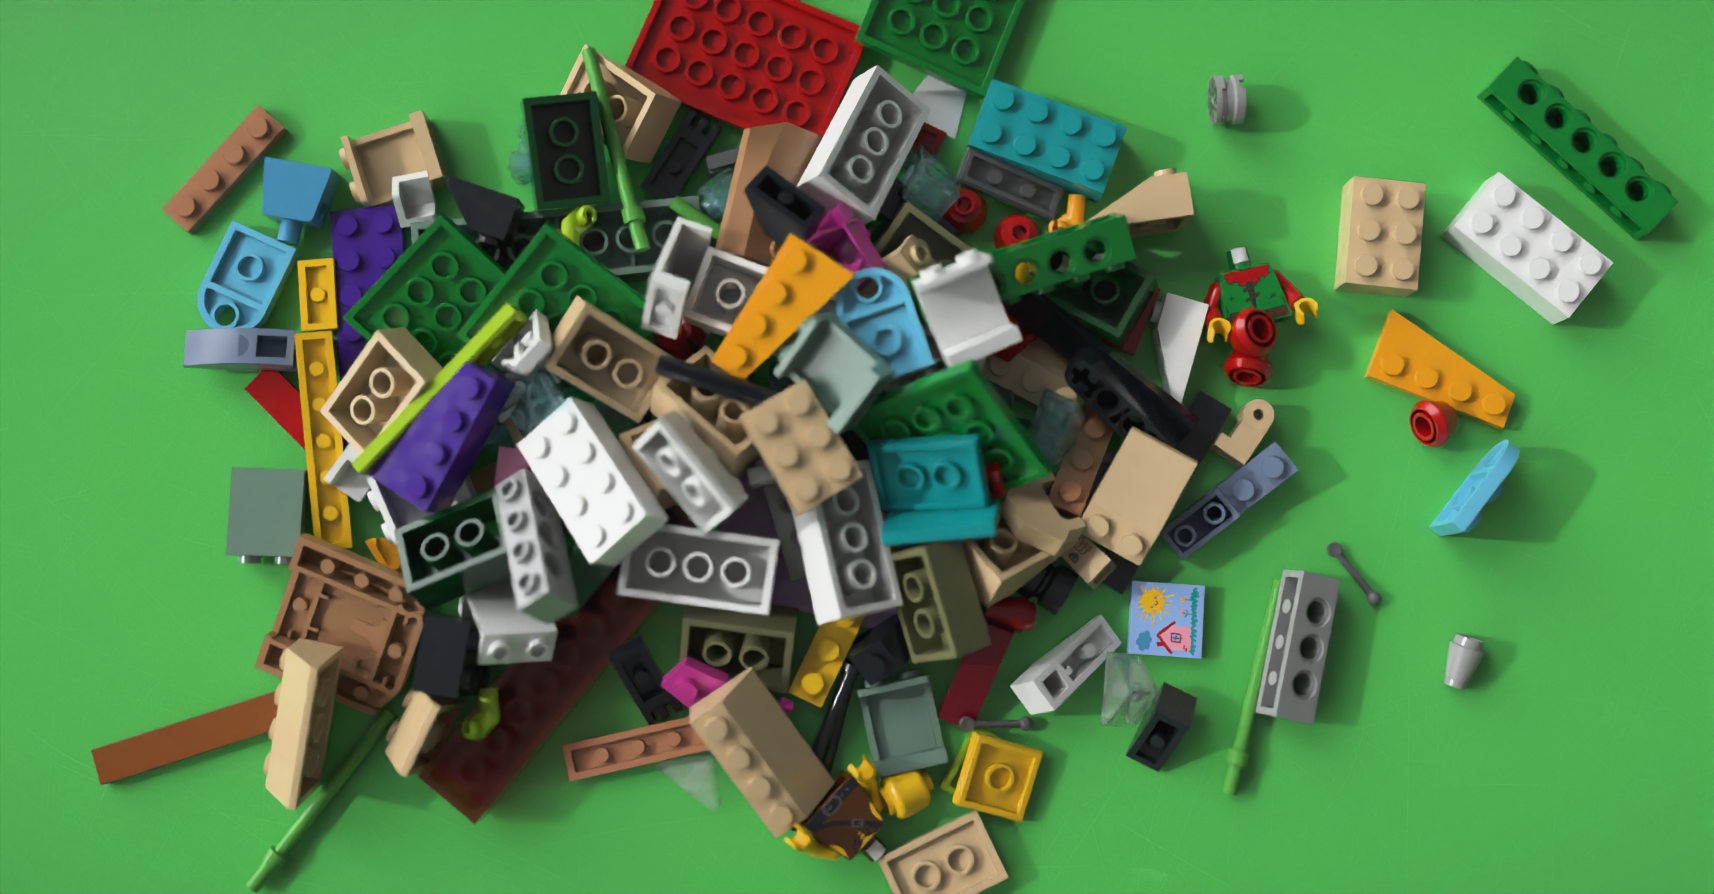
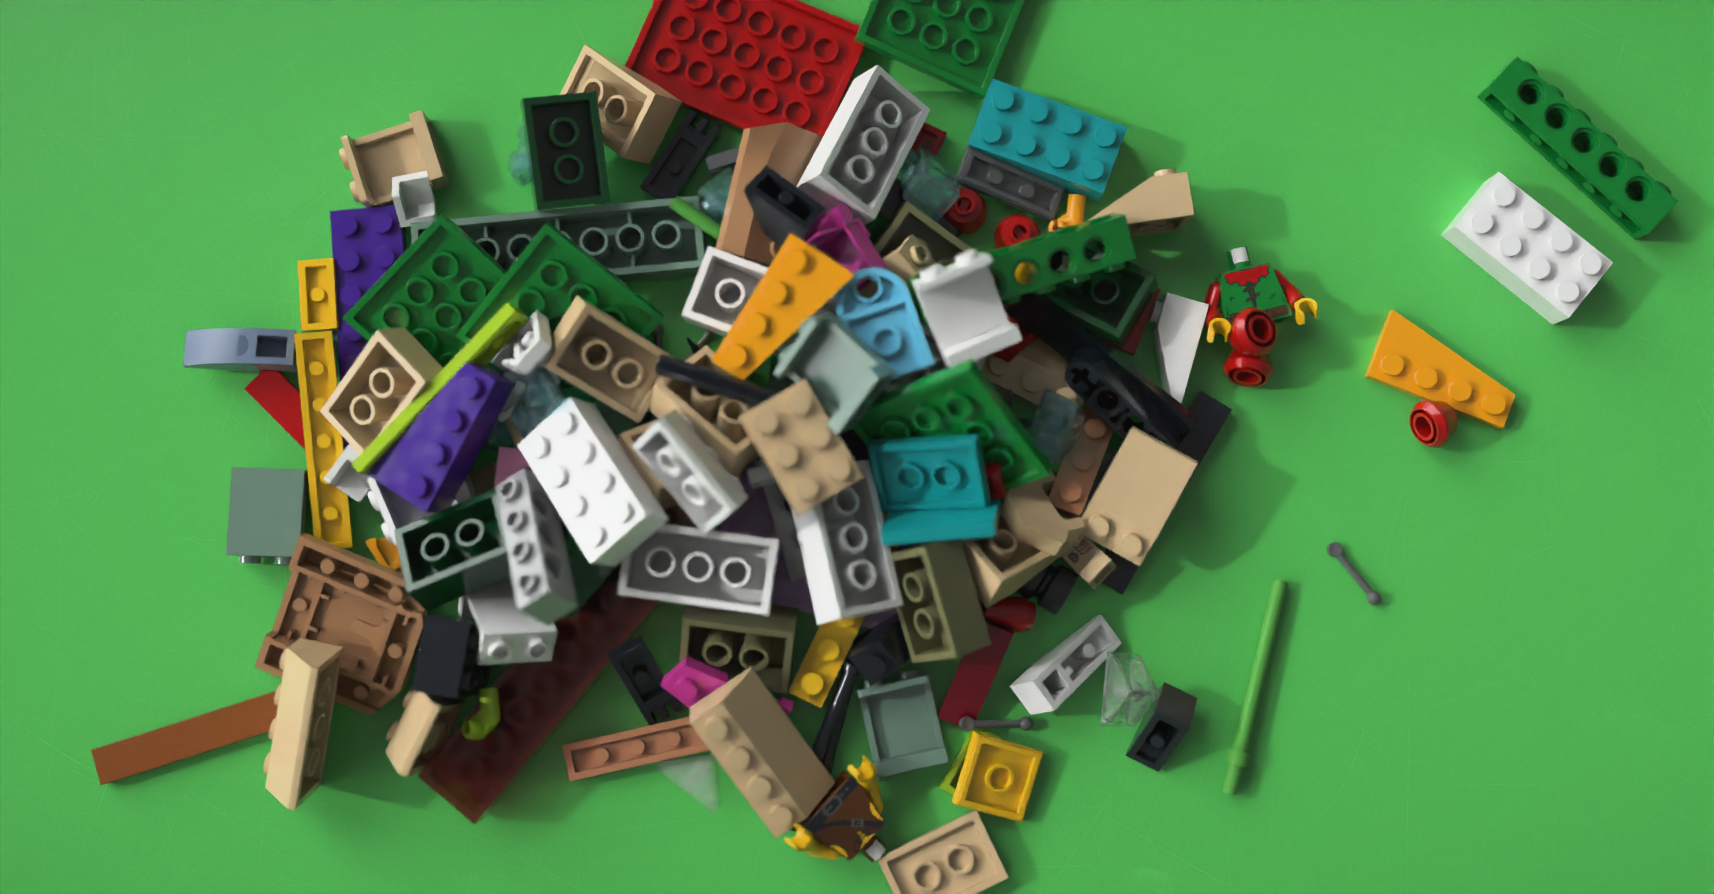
(224, 170): nougat plate -> none
(246, 276): medium azure plate -> none
(277, 856): bright green bar -> none
(297, 196): dark azure torso -> none
(488, 213): black slope -> none
(578, 222): lime arm -> none
(632, 213): bright green bar -> none
(669, 293): white panel -> none
(680, 347): red cone -> none
(906, 793): yellow head -> none
(945, 104): white sticker -> none
(1166, 619): light blue tile -> none
(1226, 99): light grey wheel -> none
(1228, 500): sand blue slope -> none
(1251, 426): tan leg -> none
(1289, 629): light grey brick -> none
(1380, 237): tan brick -> none
(1462, 660): light grey cone -> none
(1479, 487): medium azure plate -> none

